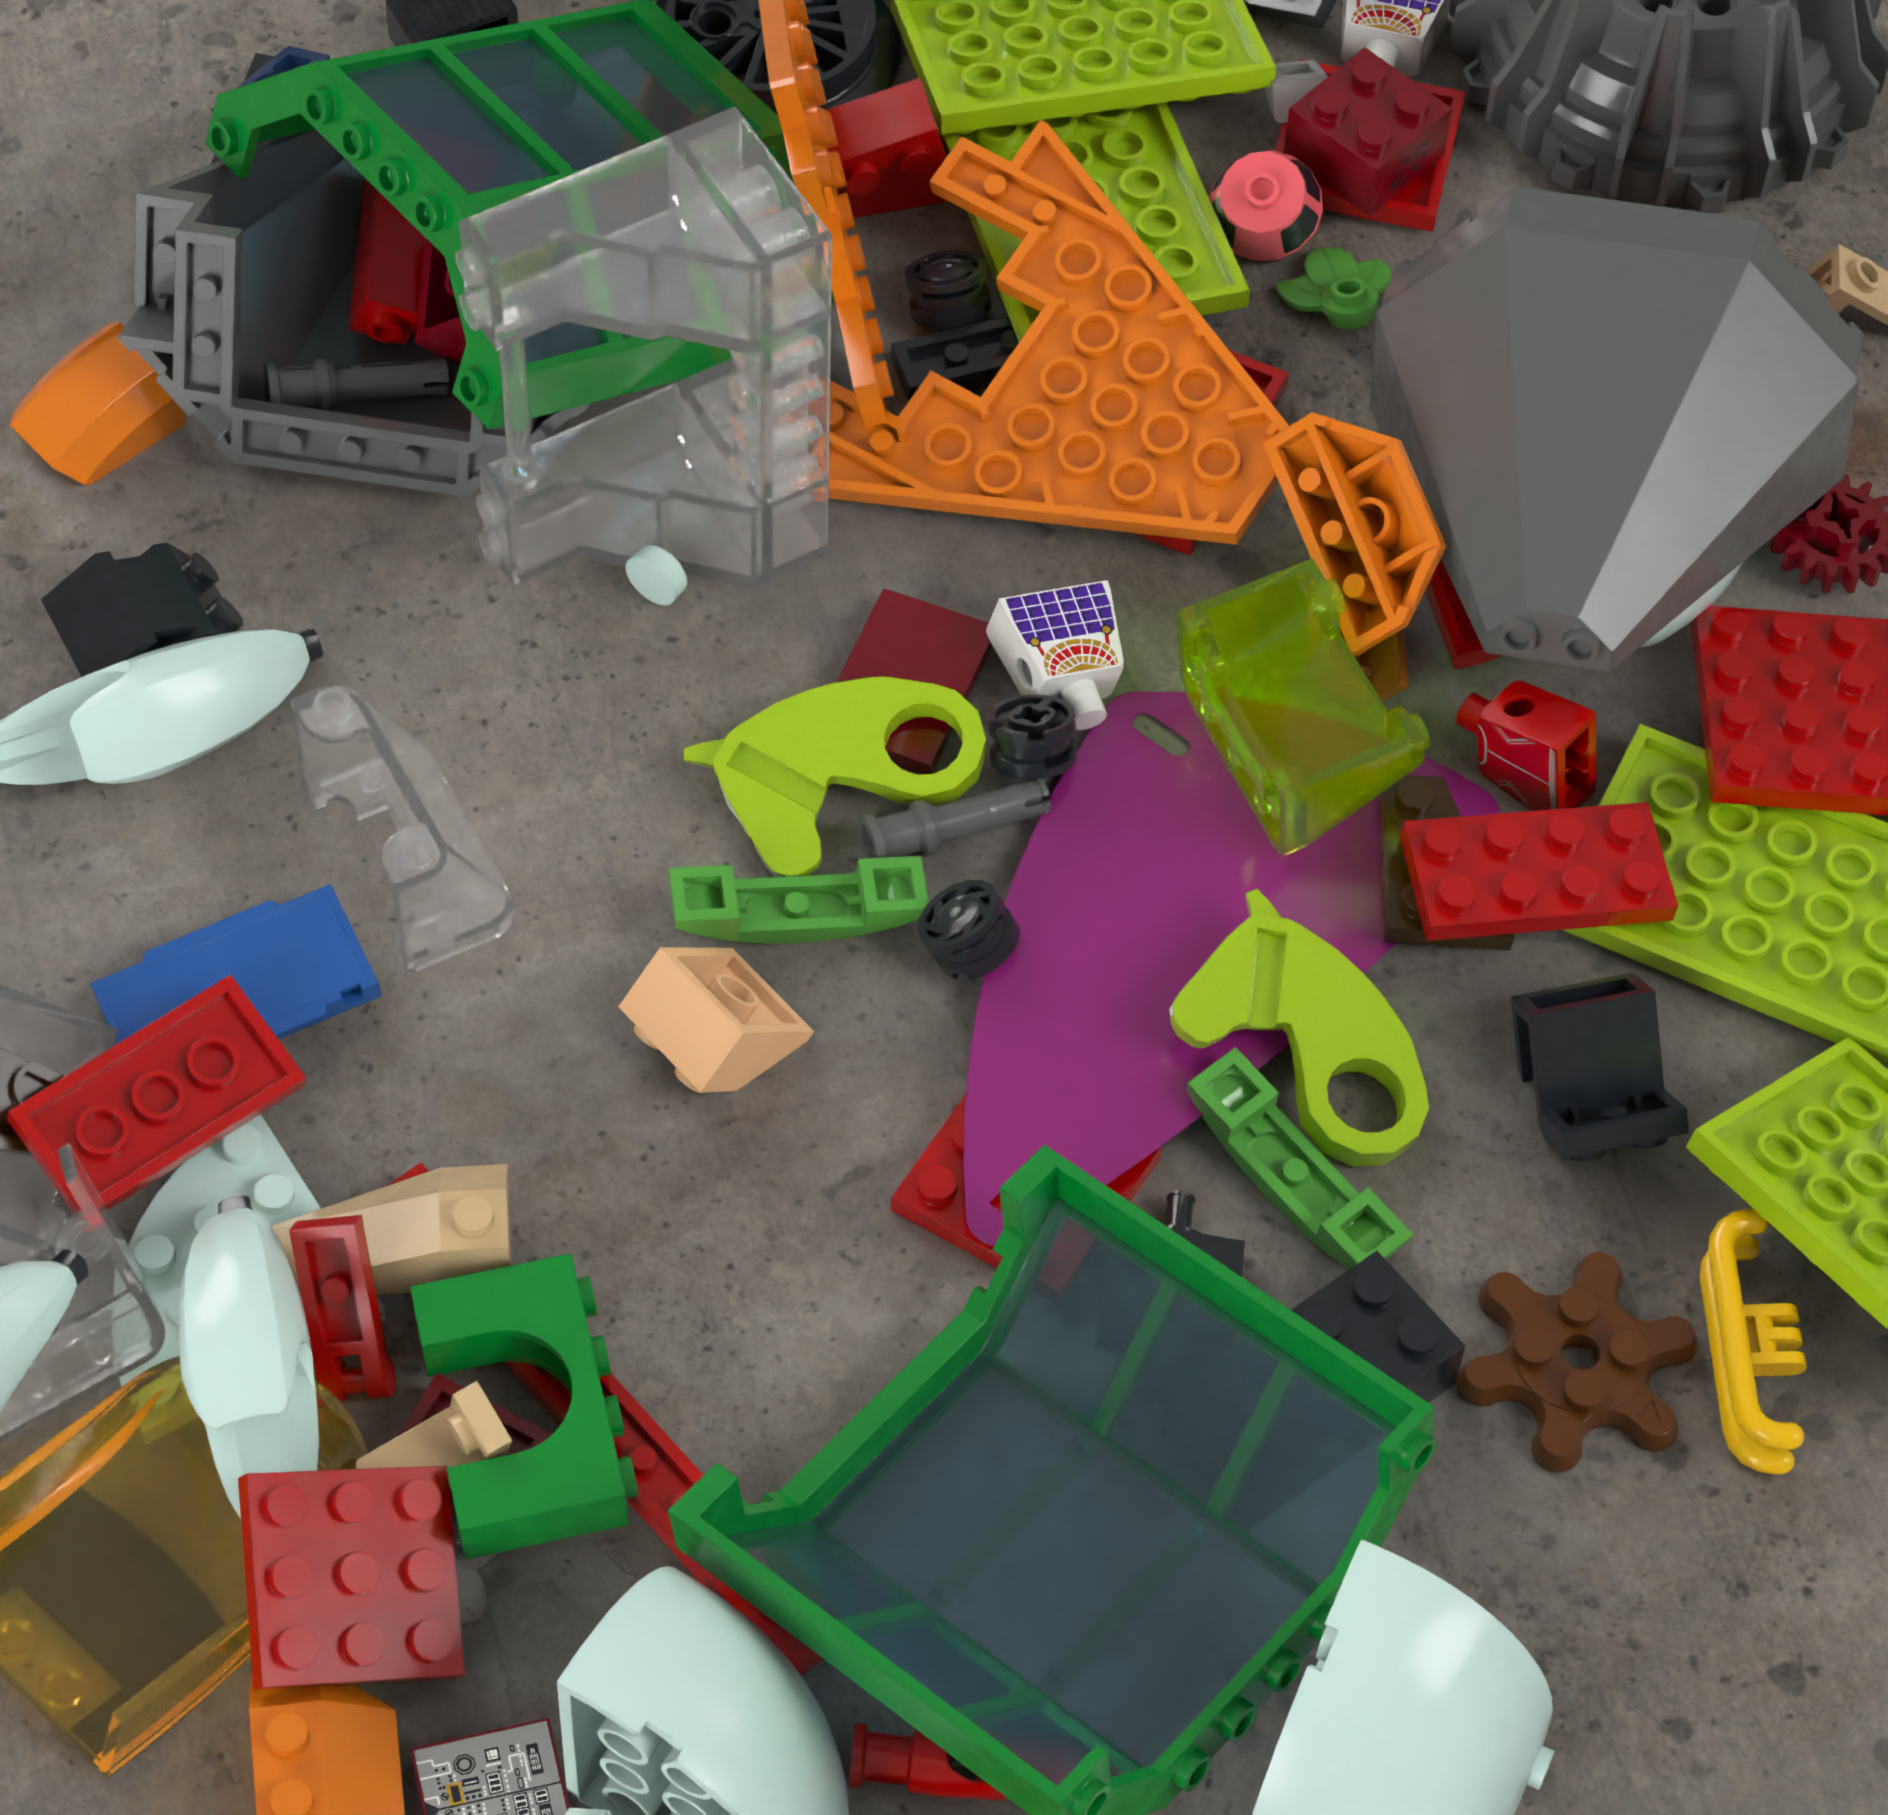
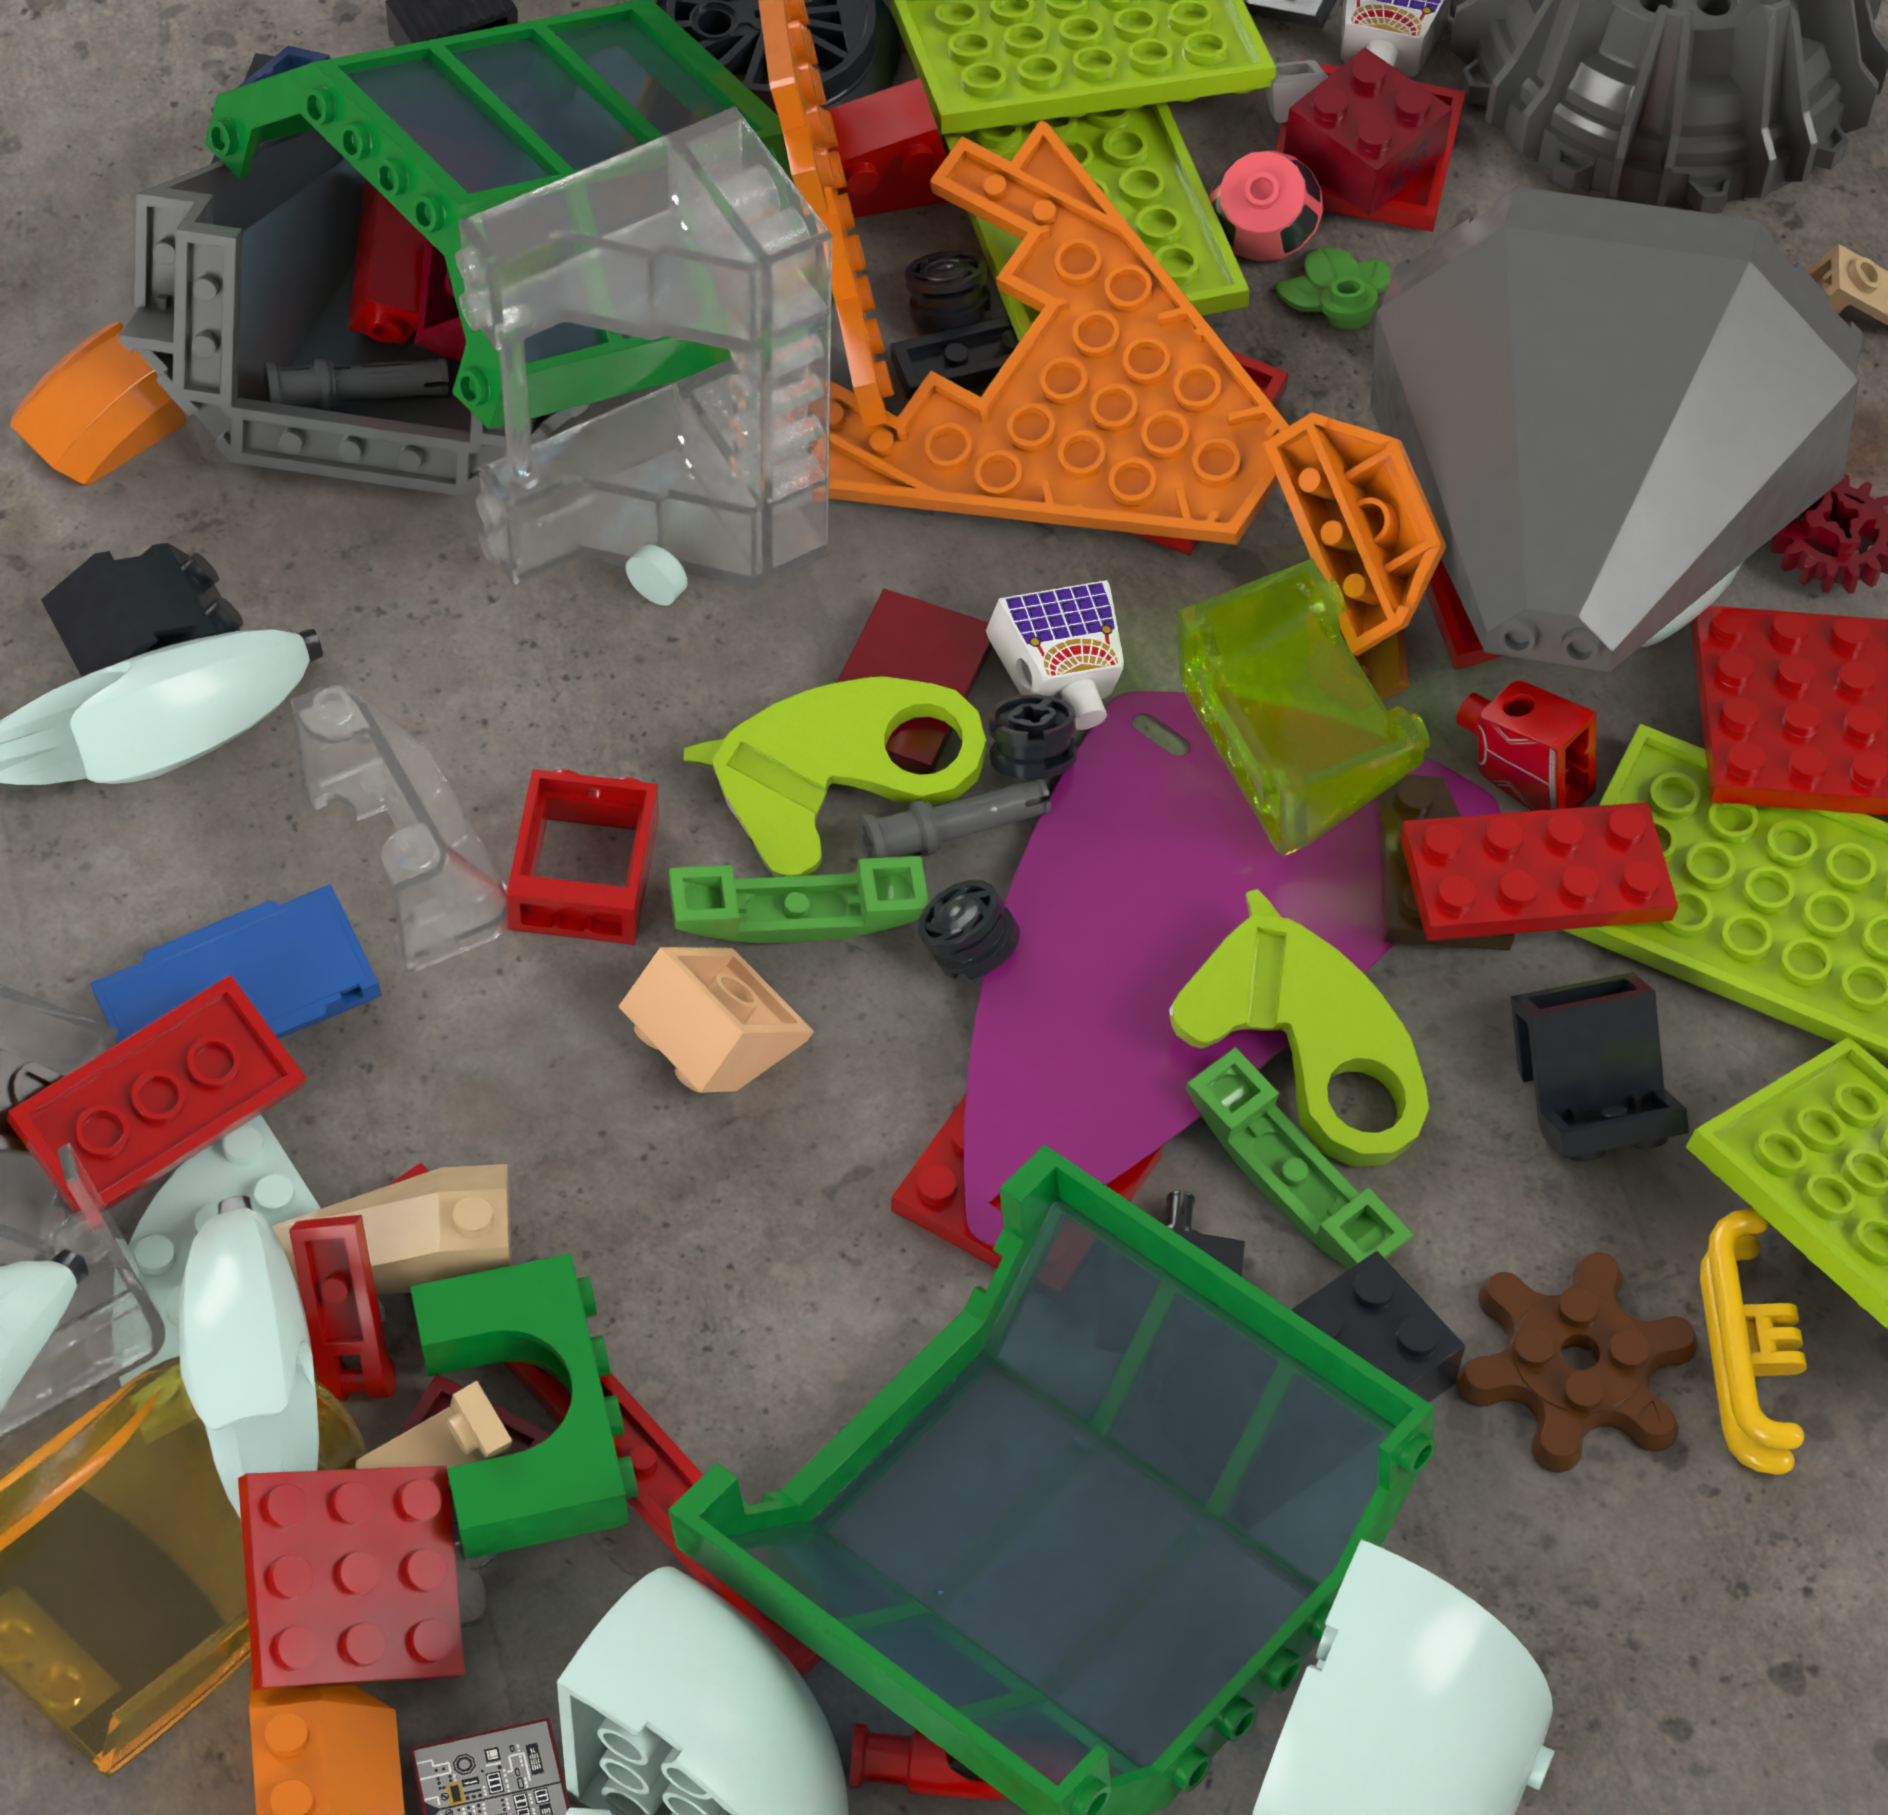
(573, 906): none -> red window

